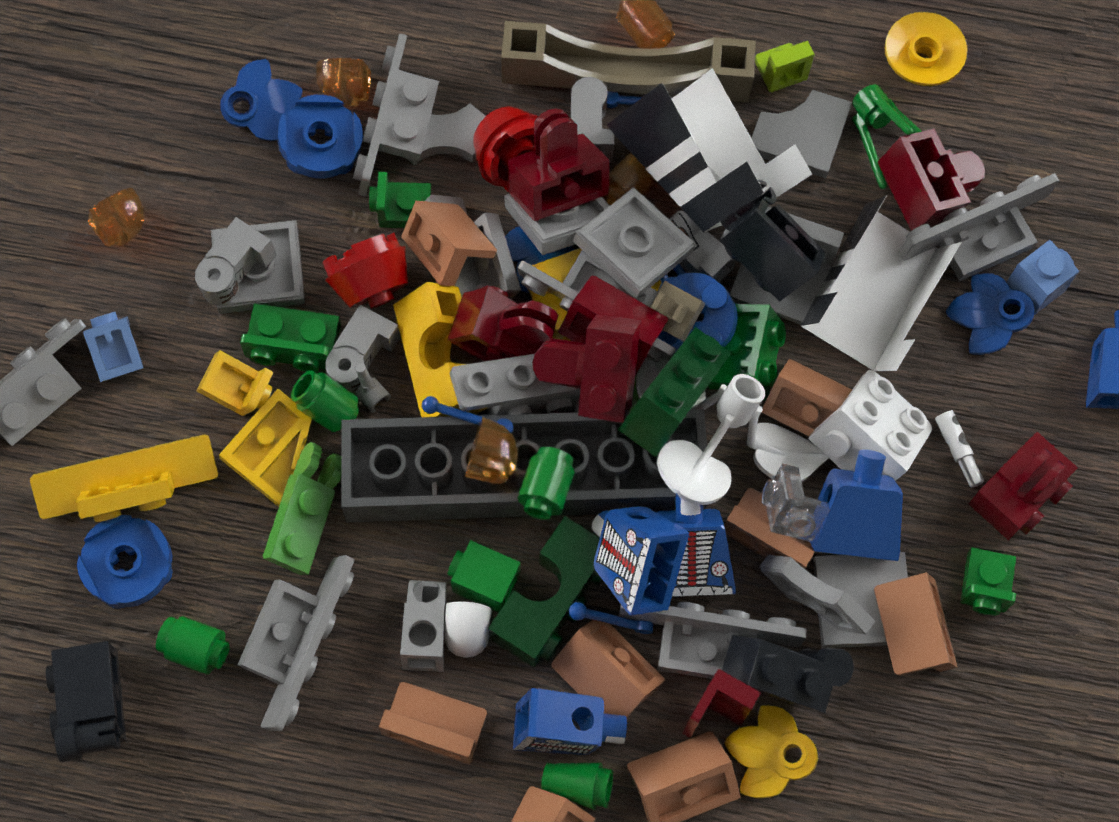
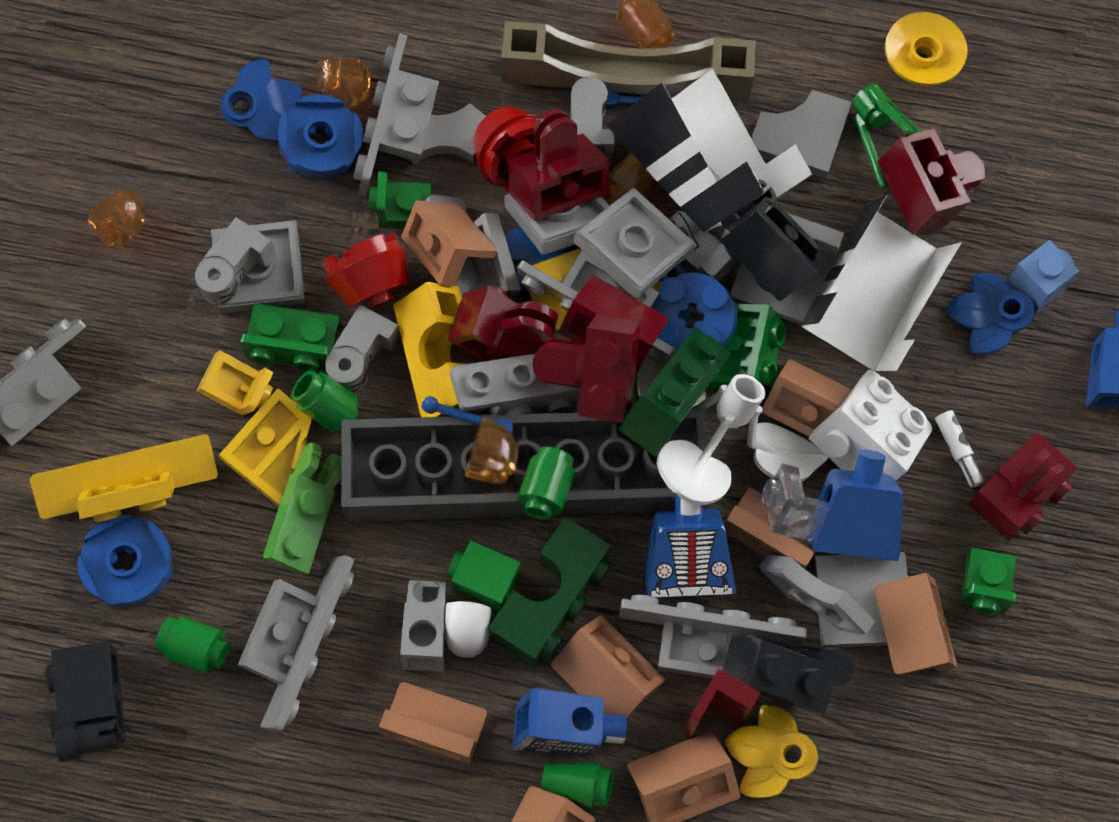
(112, 346): medium blue bracket -> none
(370, 390): light grey hand -> none
(579, 611): blue hinge -> none
(639, 557): blue torso -> none
(679, 308): dark tan tile -> none
(785, 65): lime bracket -> none
(987, 233): light grey bracket -> none

